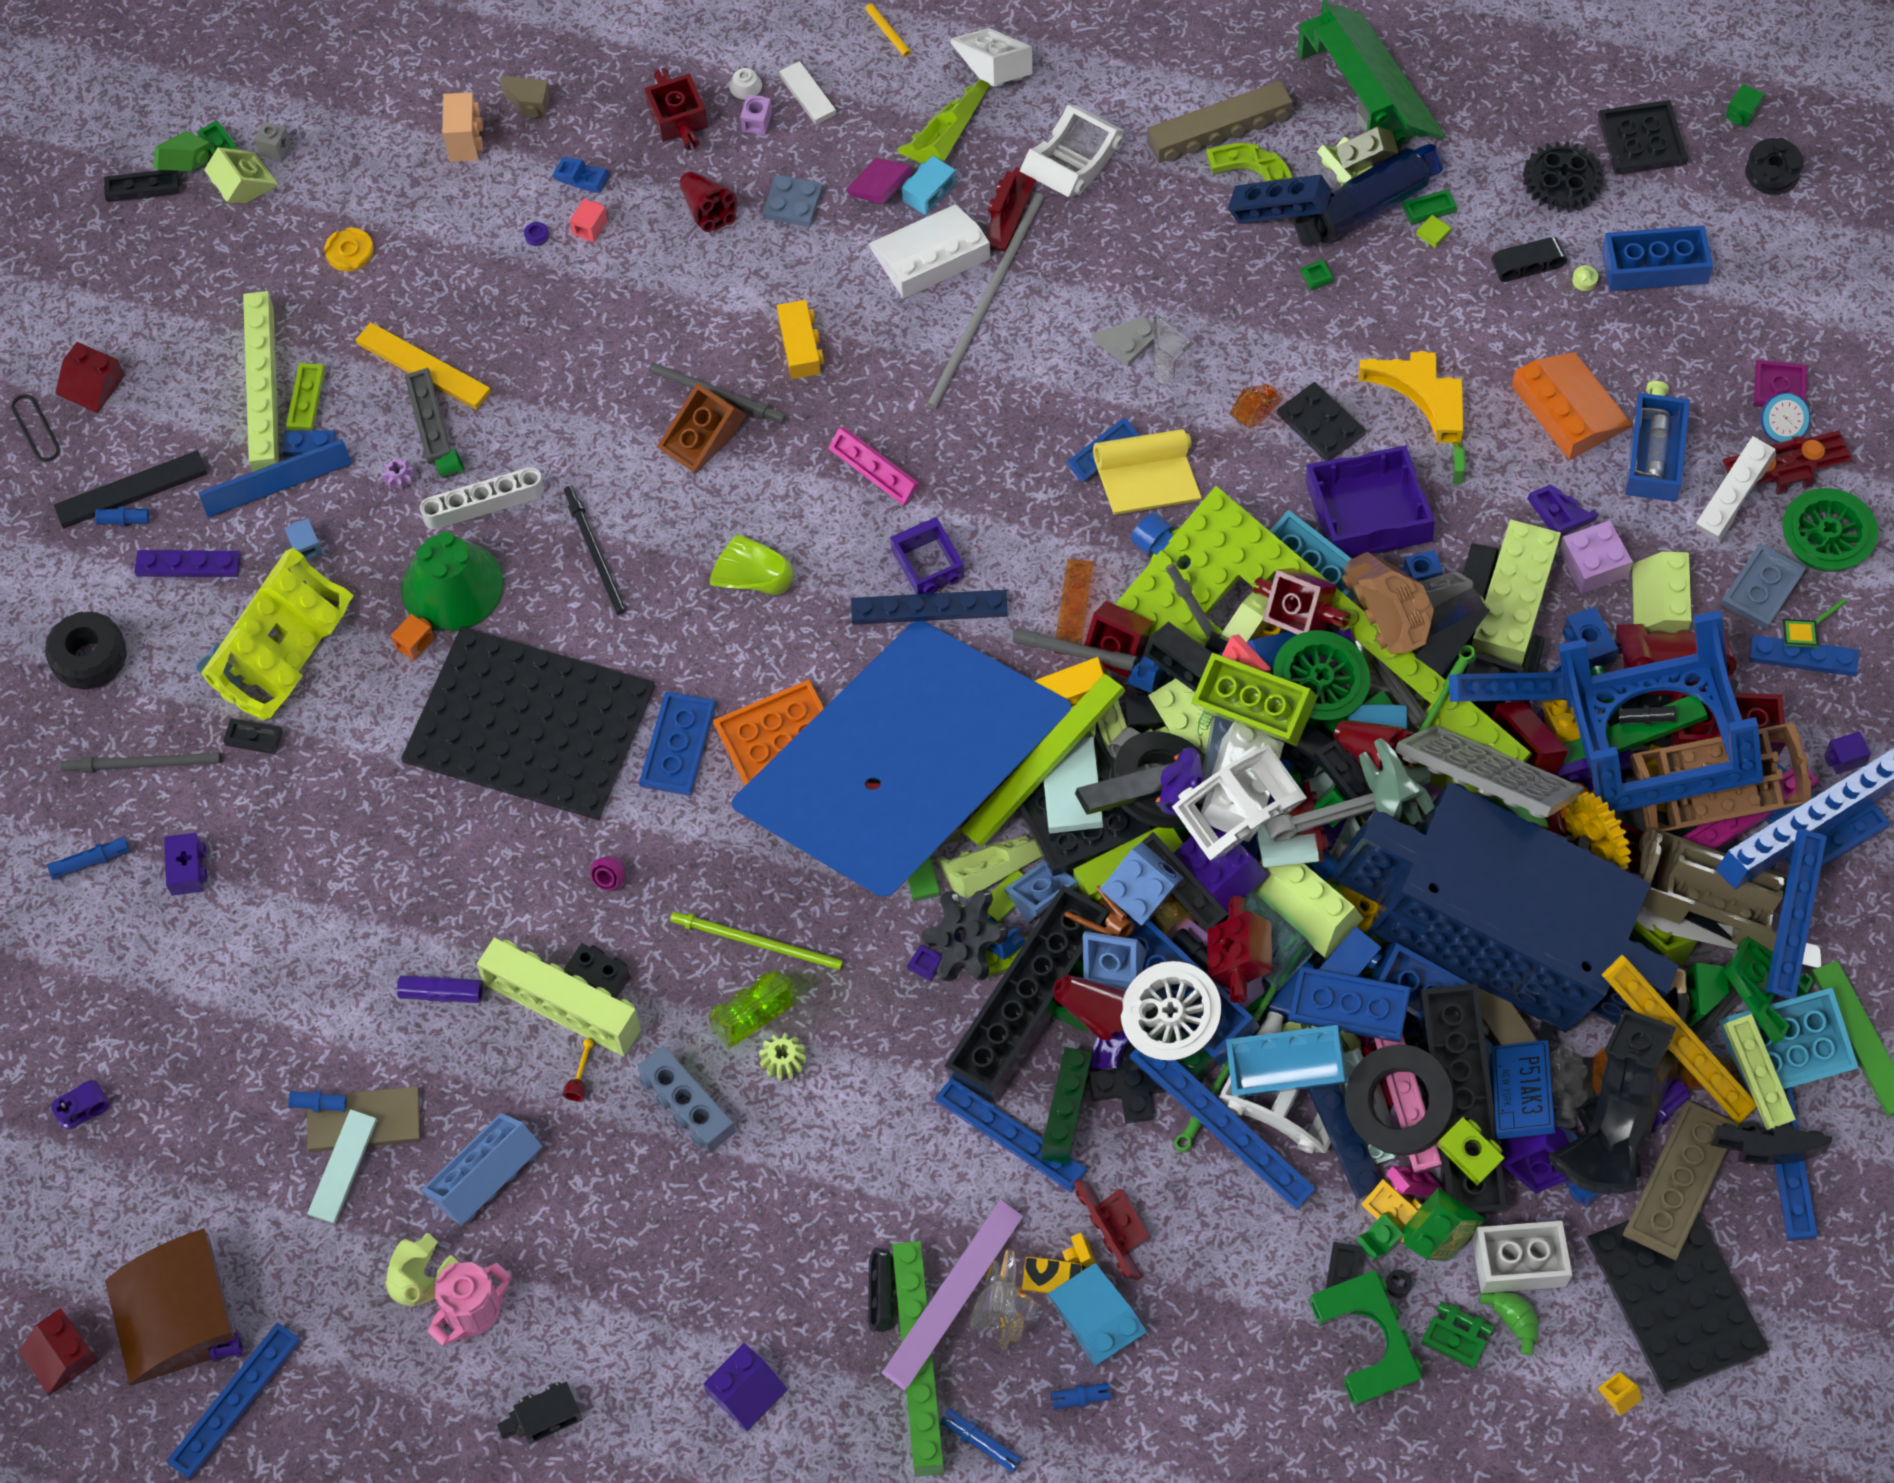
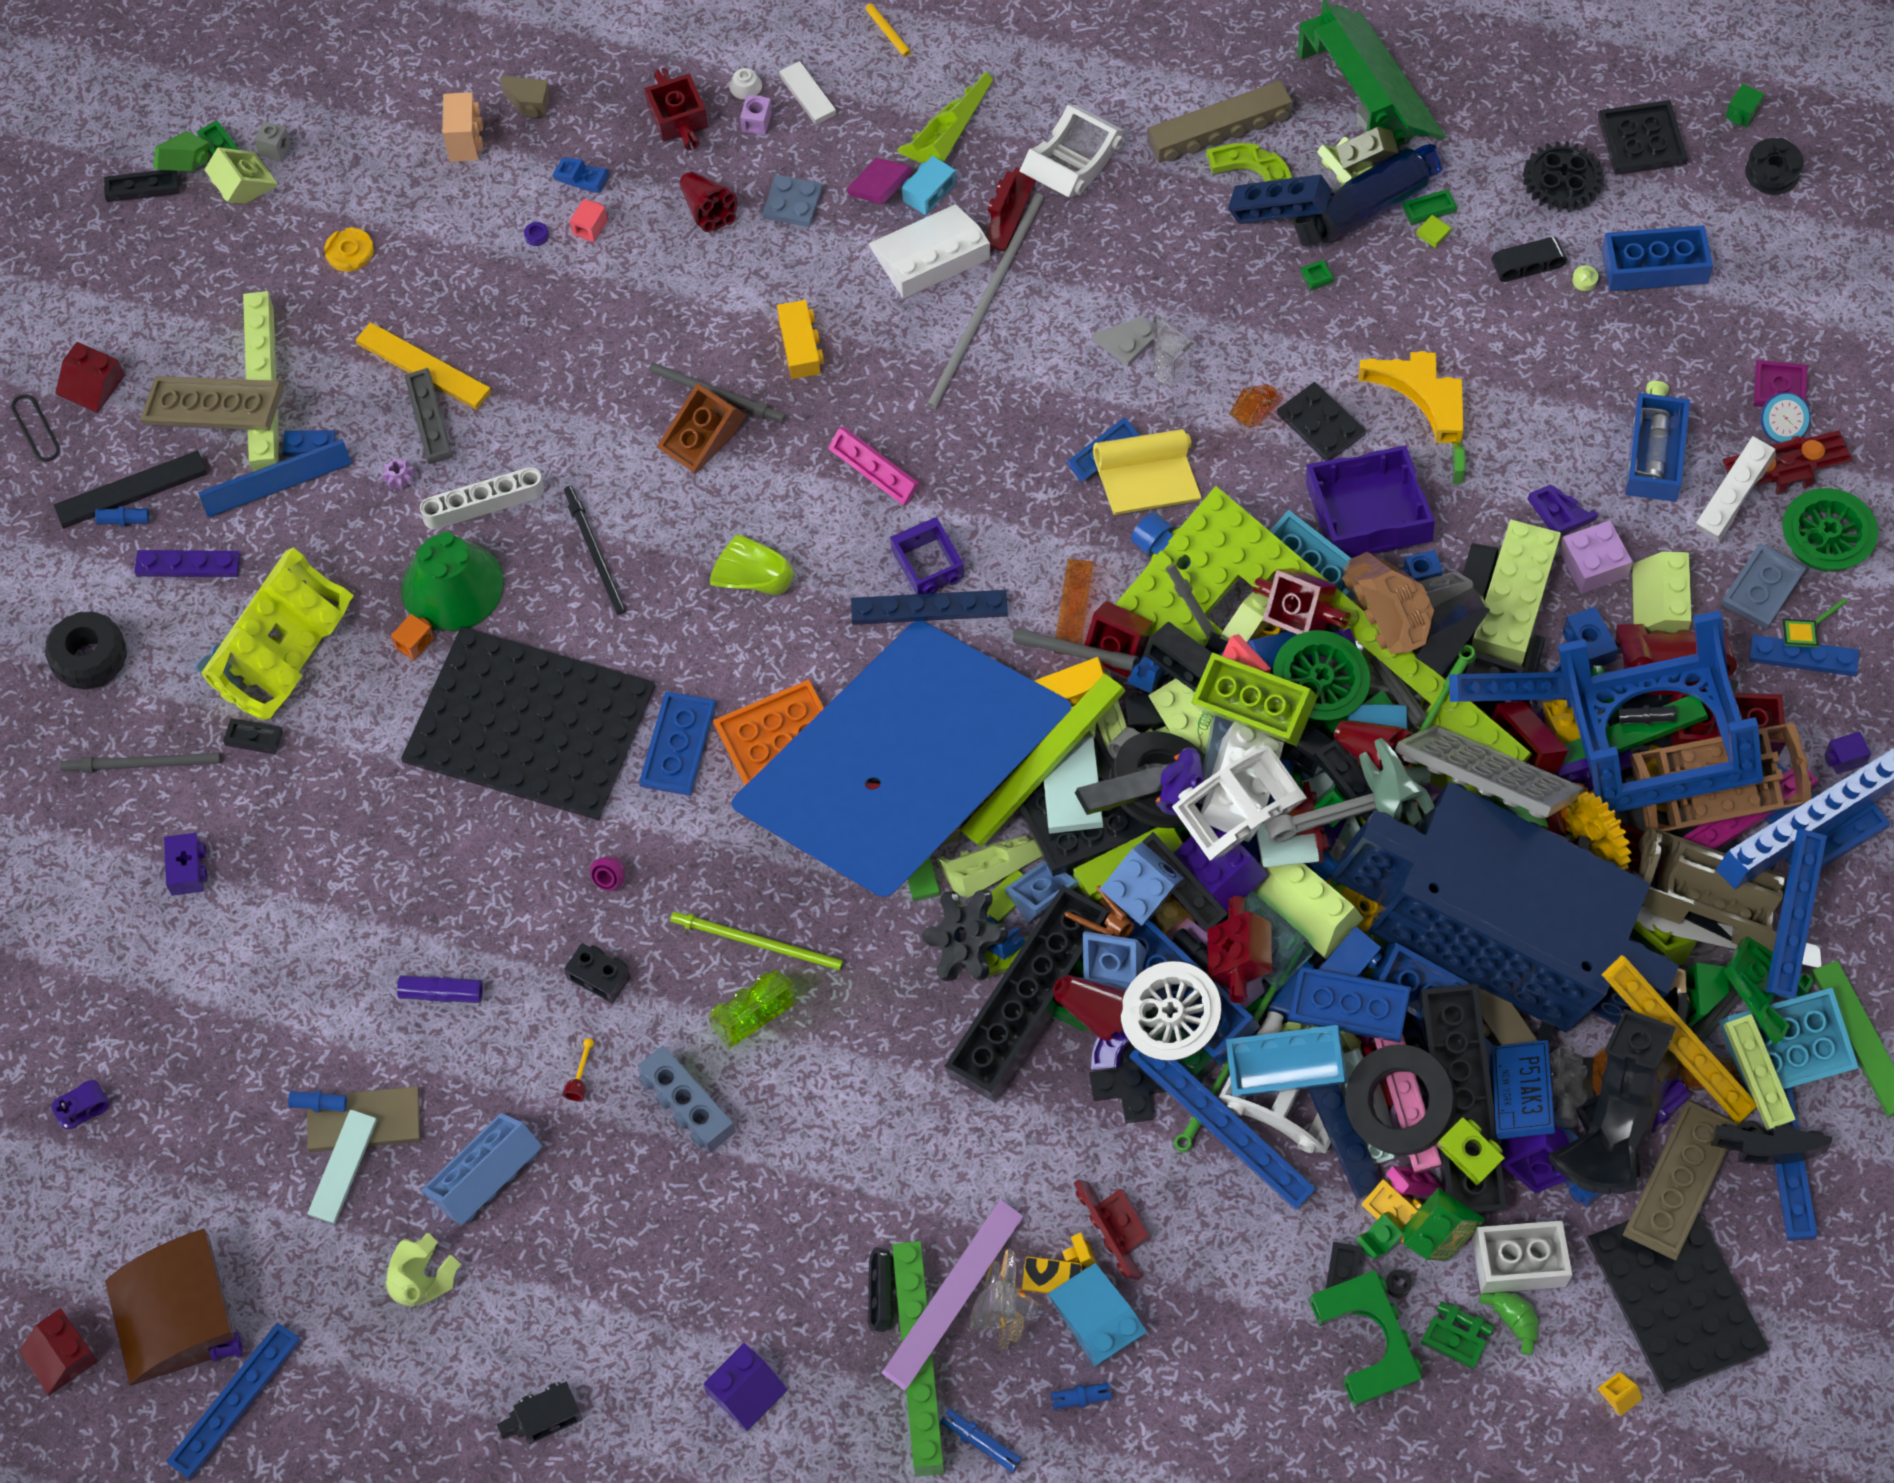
(94, 855): blue pin -> none
(212, 403): none -> dark tan plate
(304, 539): medium blue brick -> none
(305, 397): lime plate -> none
(450, 464): green piece -> none
(467, 1300): bright pink container -> none
(559, 996): yellowish green brick -> none
(784, 1065): yellowish green gear -> none
(925, 962): dark purple tile -> none
(994, 56): white slope -> none
(1007, 1132): blue tile -> none
(1066, 1105): dark green brick -> none
(1569, 403): orange slope -> none

